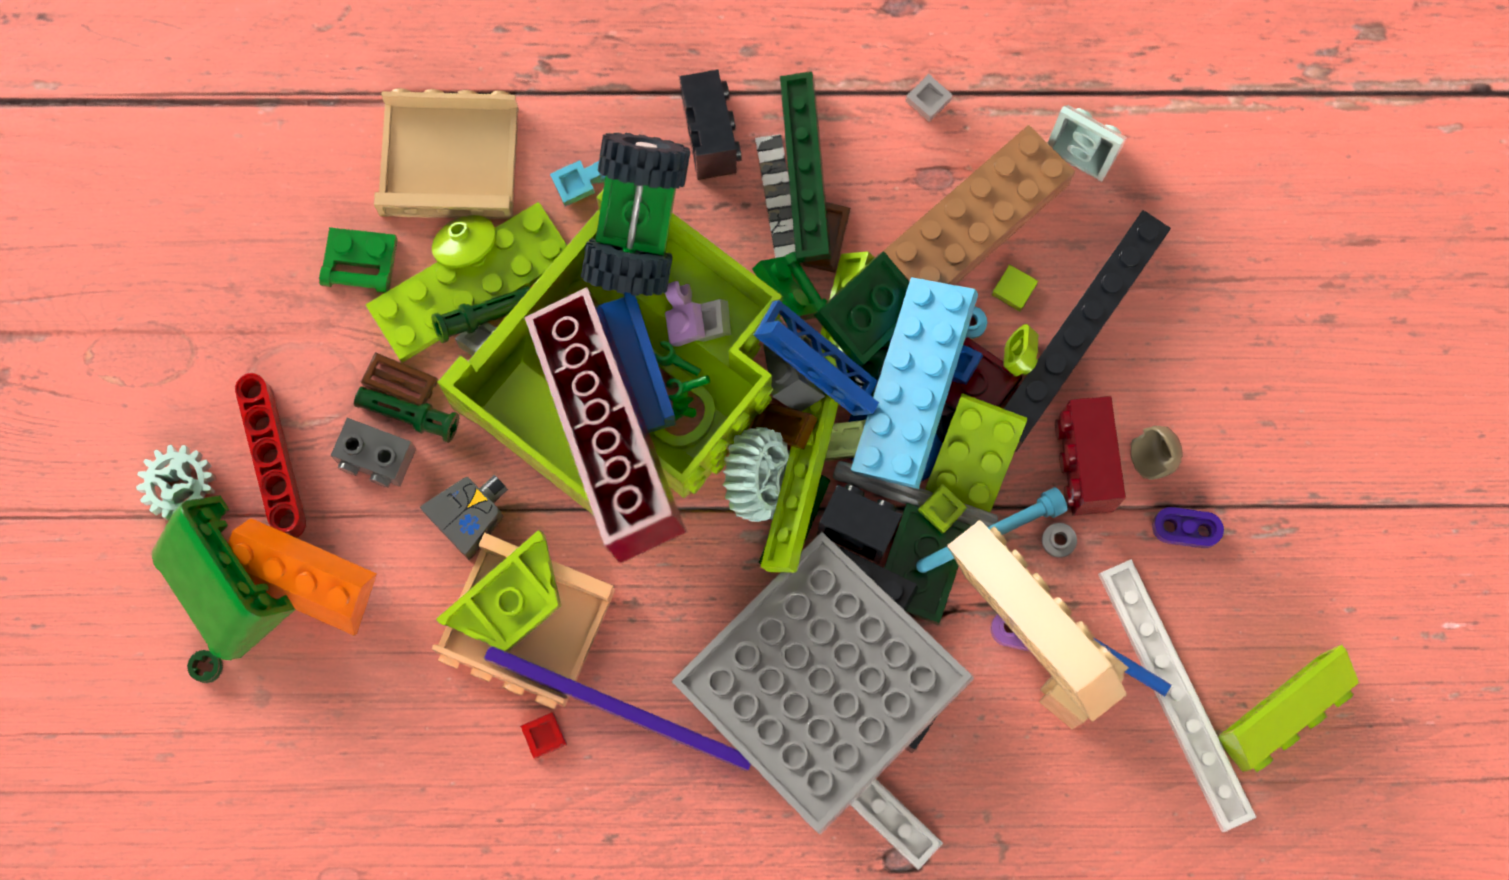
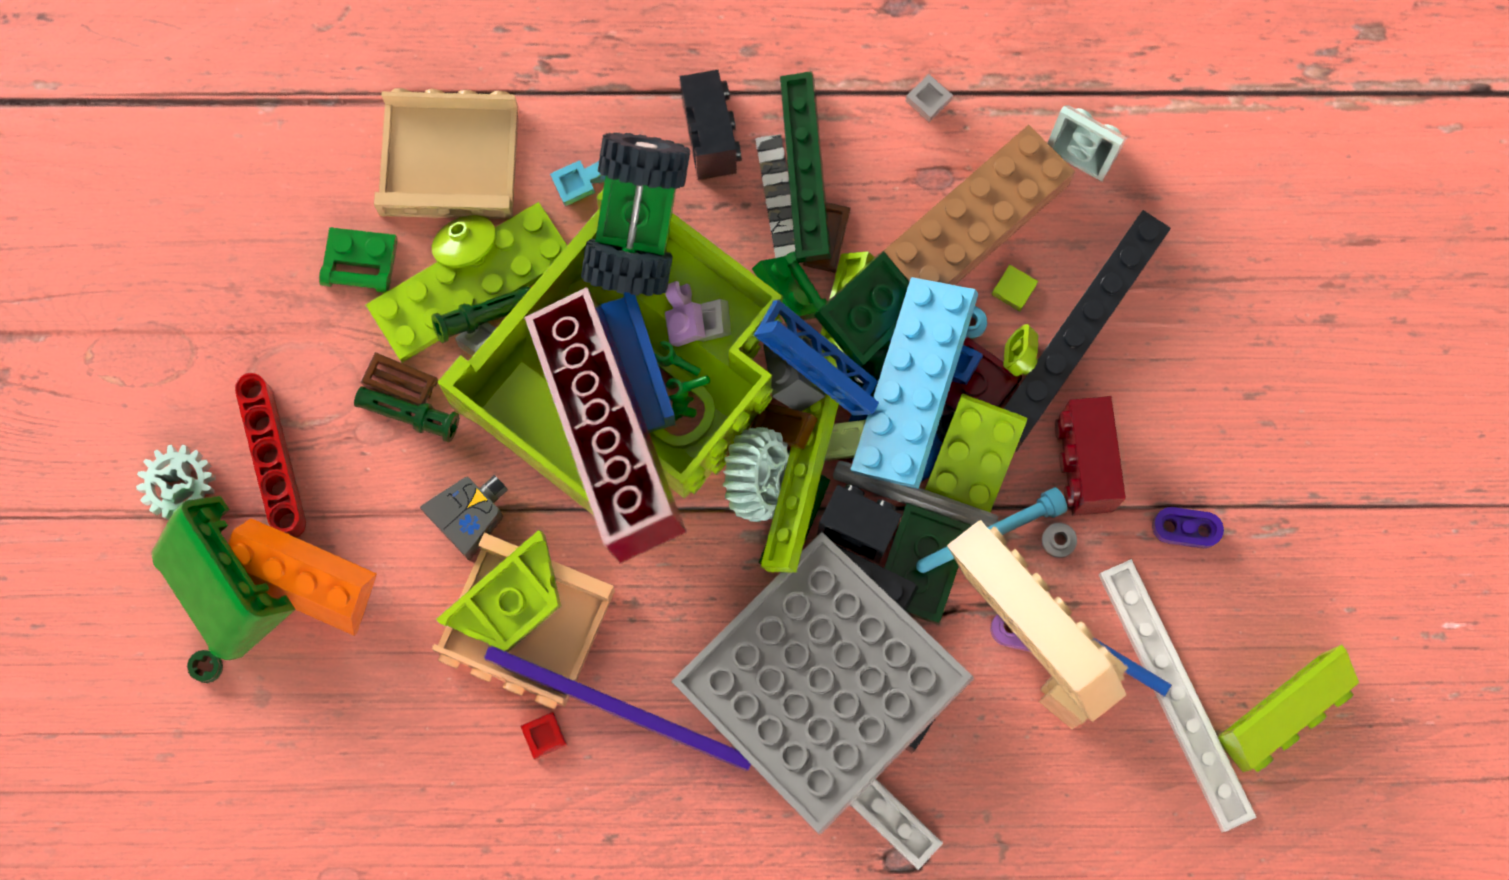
(373, 453): dark grey brick -> none
(942, 508): lime tile -> none
(1156, 452): dark tan hair -> none

